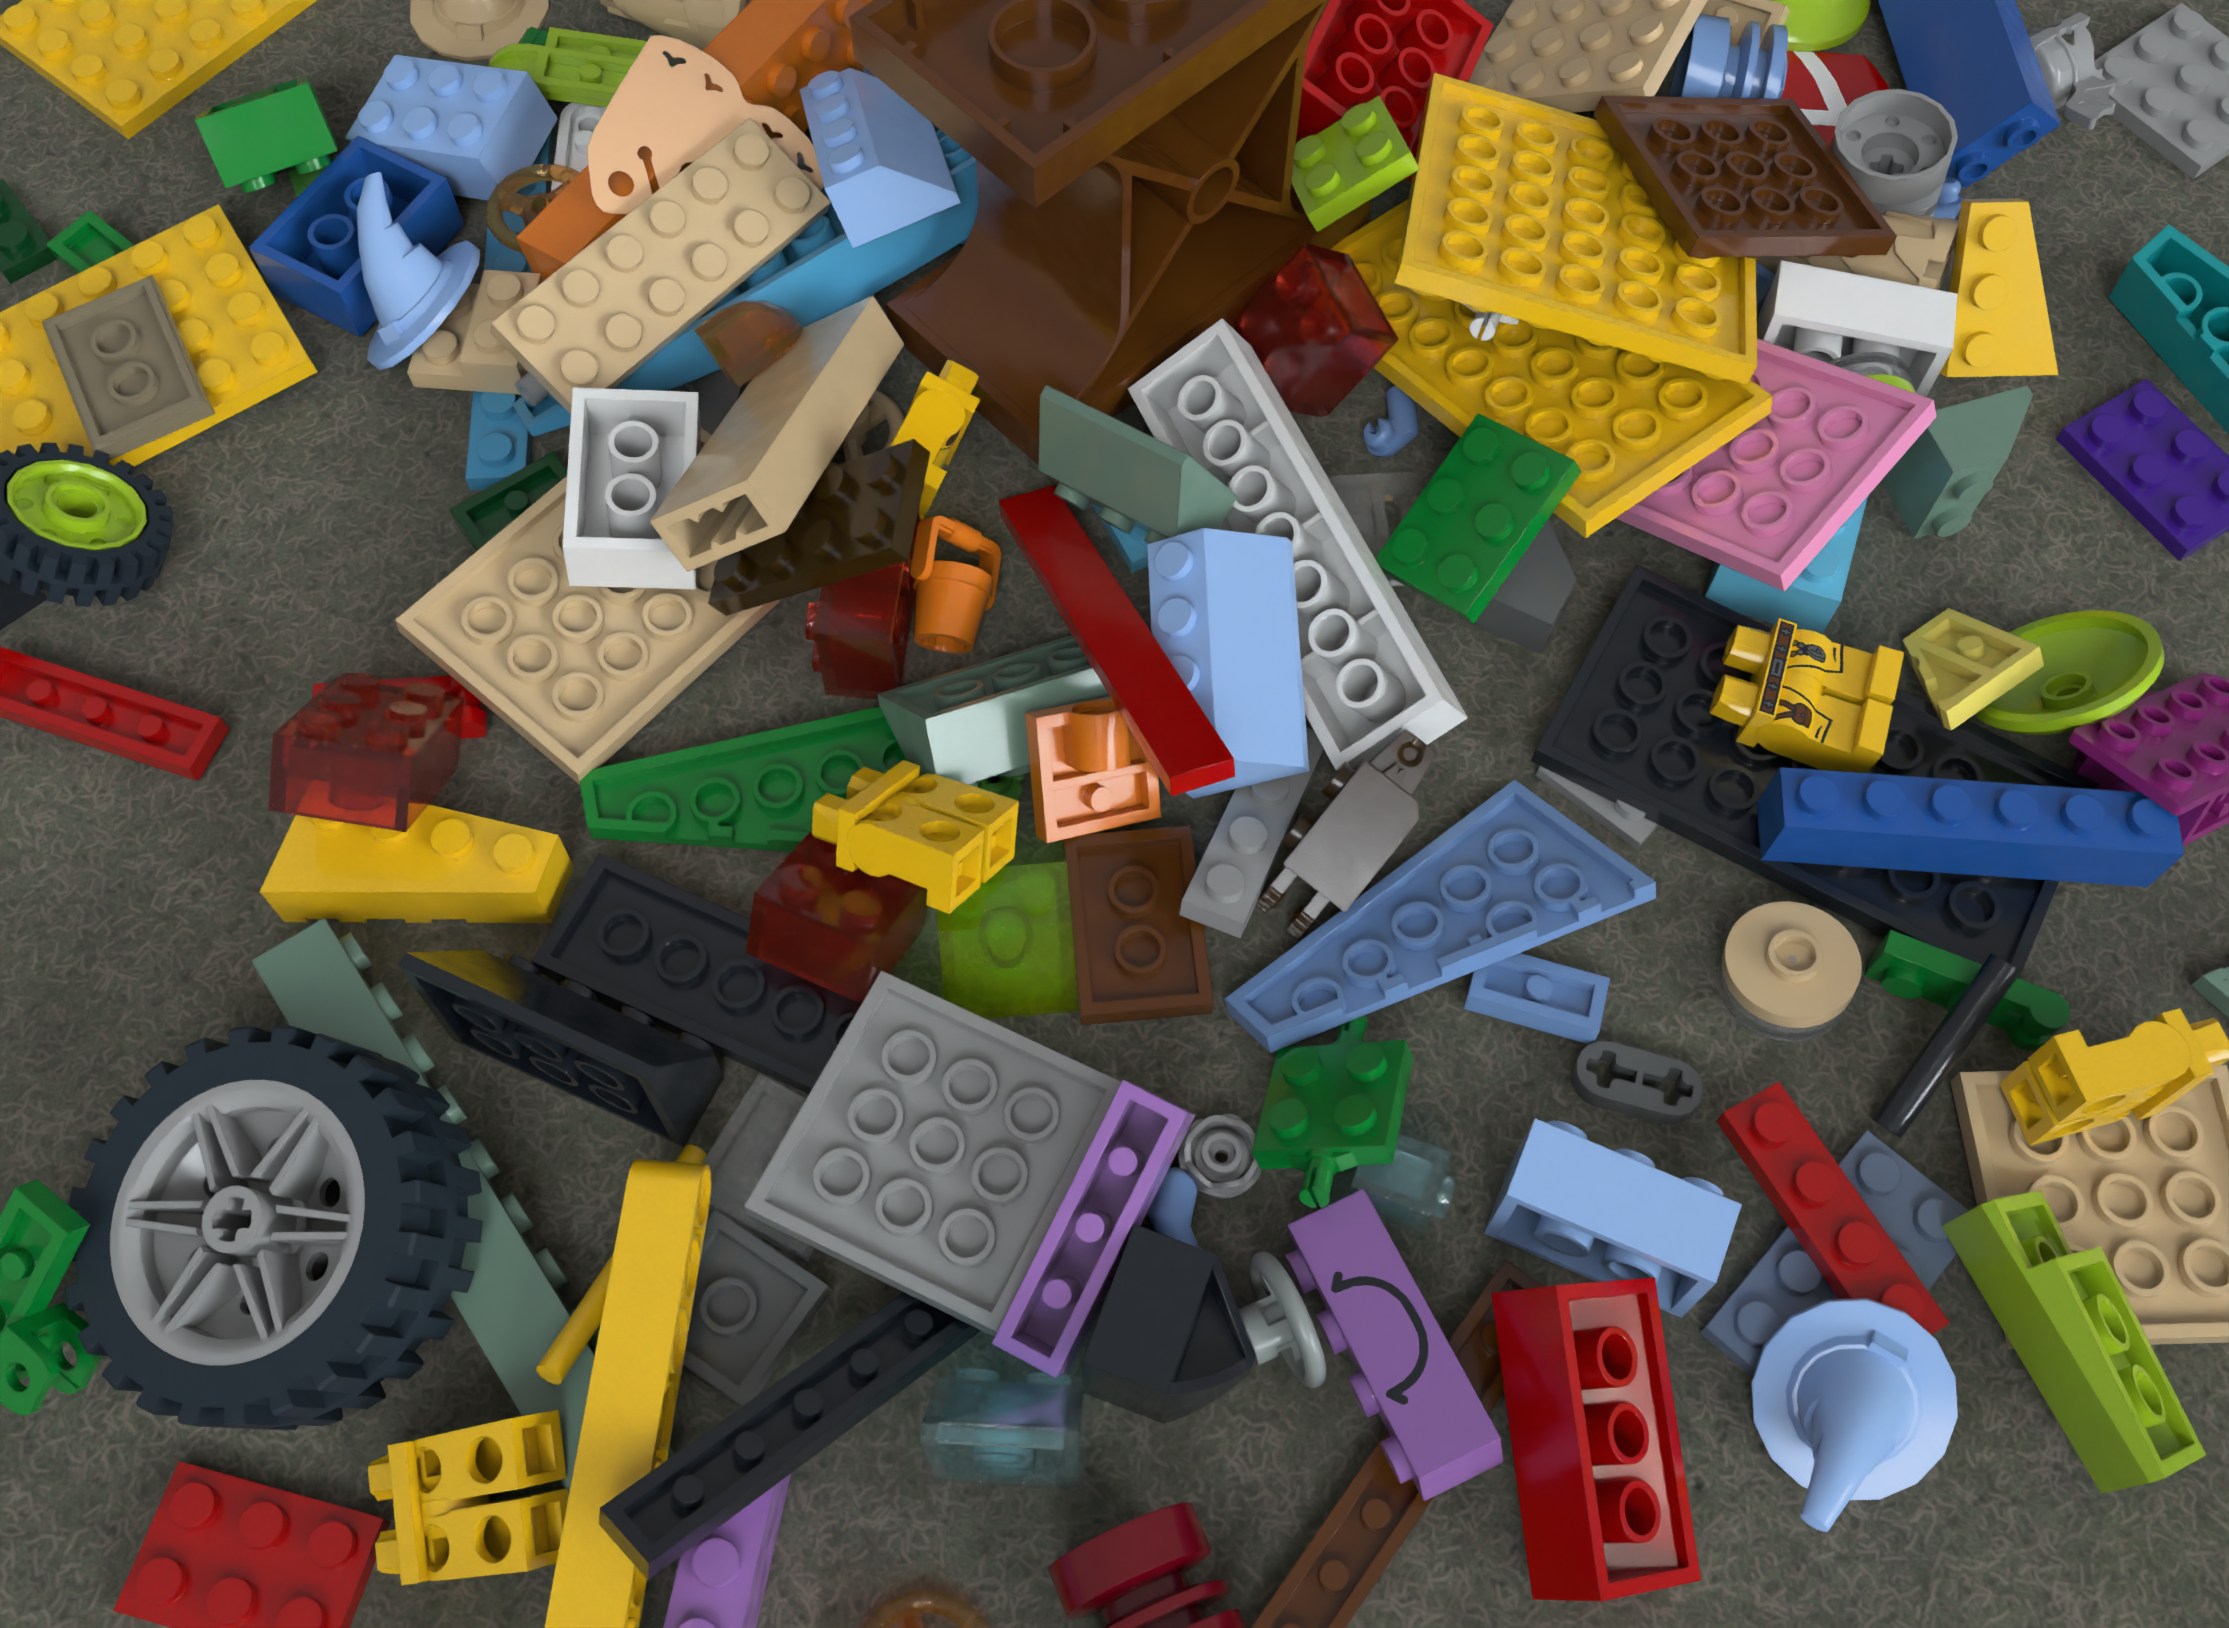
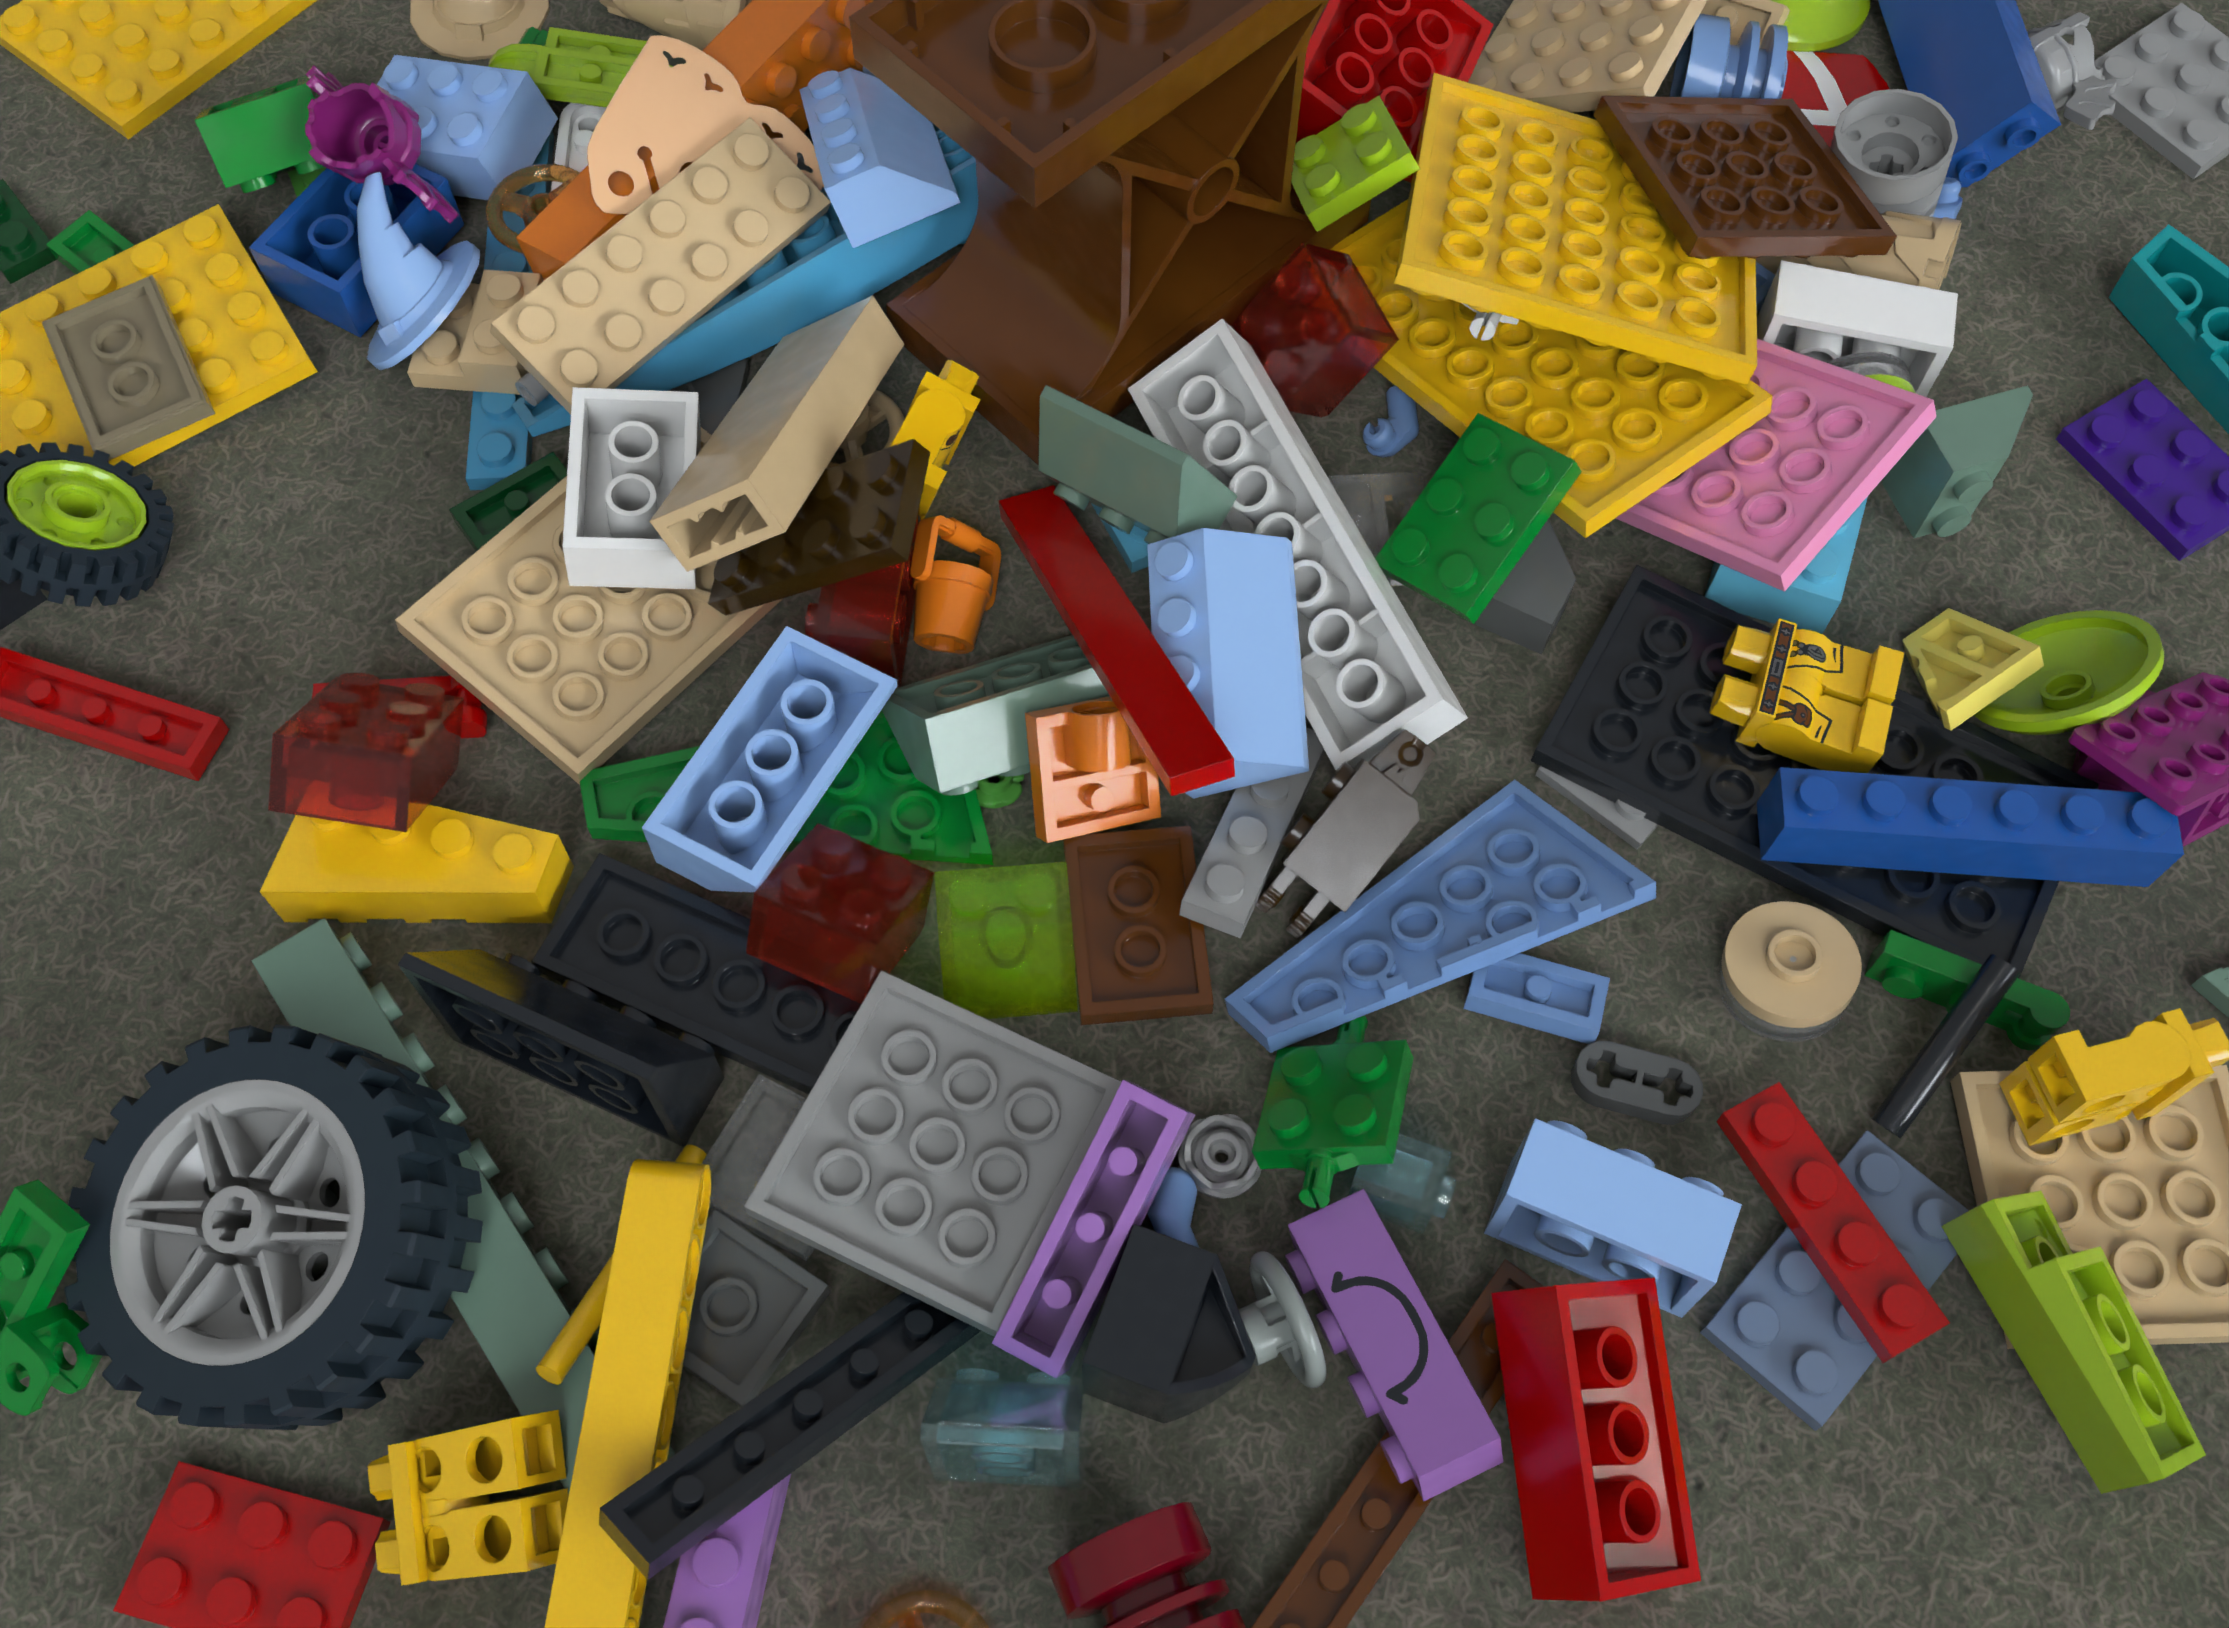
(368, 132): none -> magenta helmet
(748, 337): clear orange brick -> none
(766, 764): none -> light blue slope
(919, 831): yellow hips -> none
(1853, 1403): light blue piece -> none
(2001, 294): yellow wing -> none

